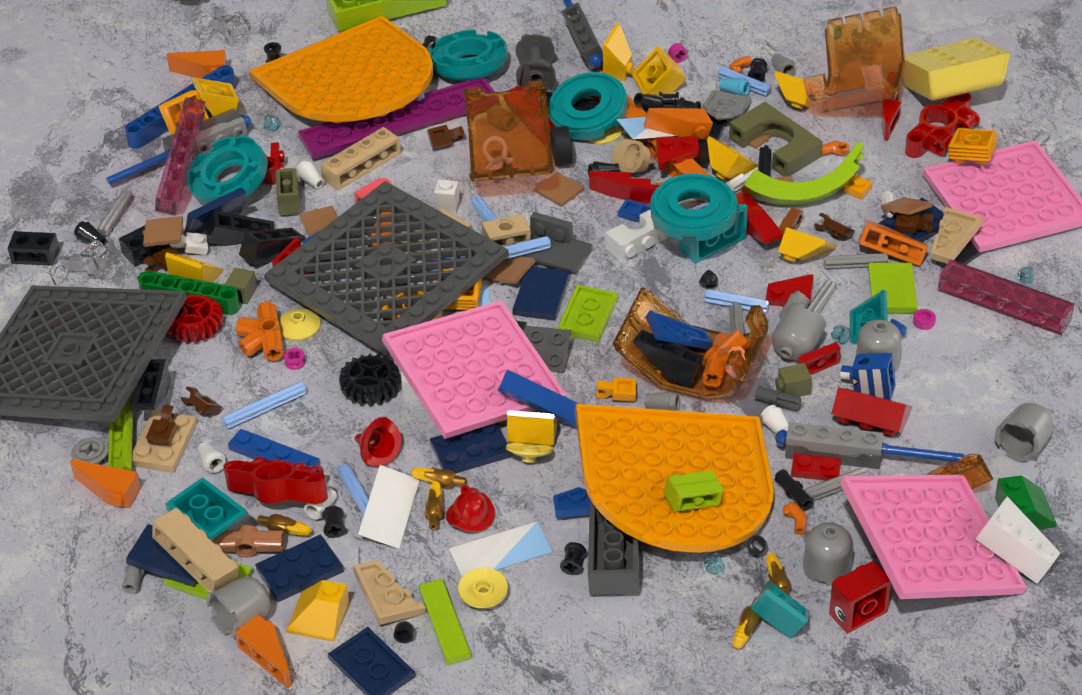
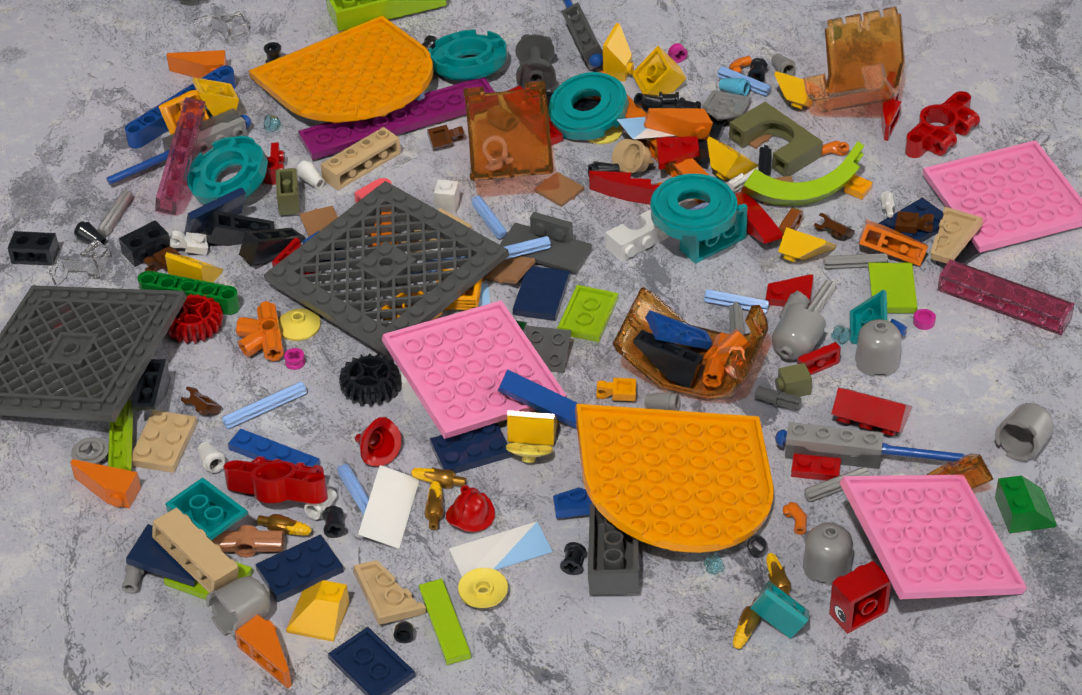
(163, 231): medium nougat piece -> none
(163, 430): reddish brown plate -> none
(244, 282): olive brick -> none
(507, 230): tan brick -> none
(561, 146): black tyre -> none
(631, 210): blue tile -> none
(693, 490): lime brick -> none
(708, 279): black hinge -> none
(774, 419): white cone -> none
(793, 489): black pin -> none
(872, 374): blue torso -> none
(906, 205): medium nougat piece -> none
(955, 69): light yellow piece -> none
(972, 145): light orange brick -> none
(1018, 541): white wedge -> none
(1026, 275): clear light blue hinge -> none

